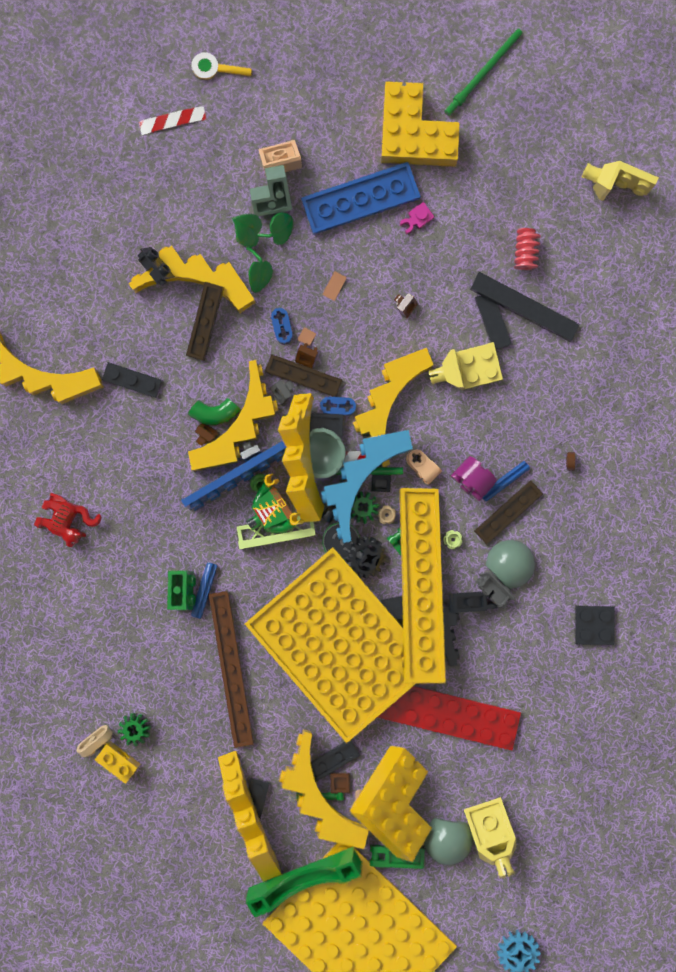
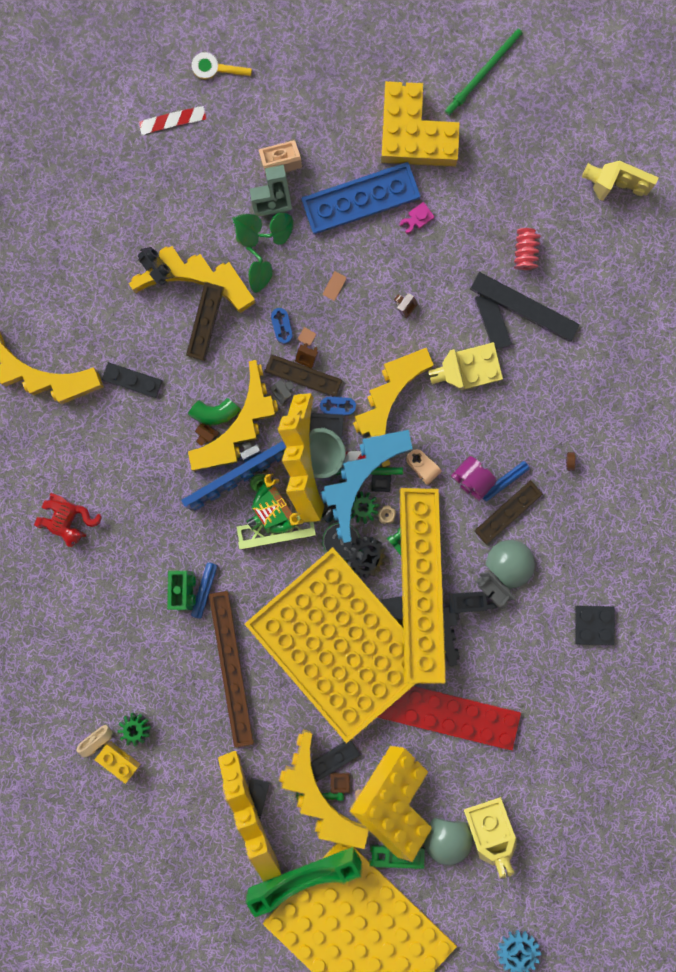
(452, 544): yellowish green plate -> none

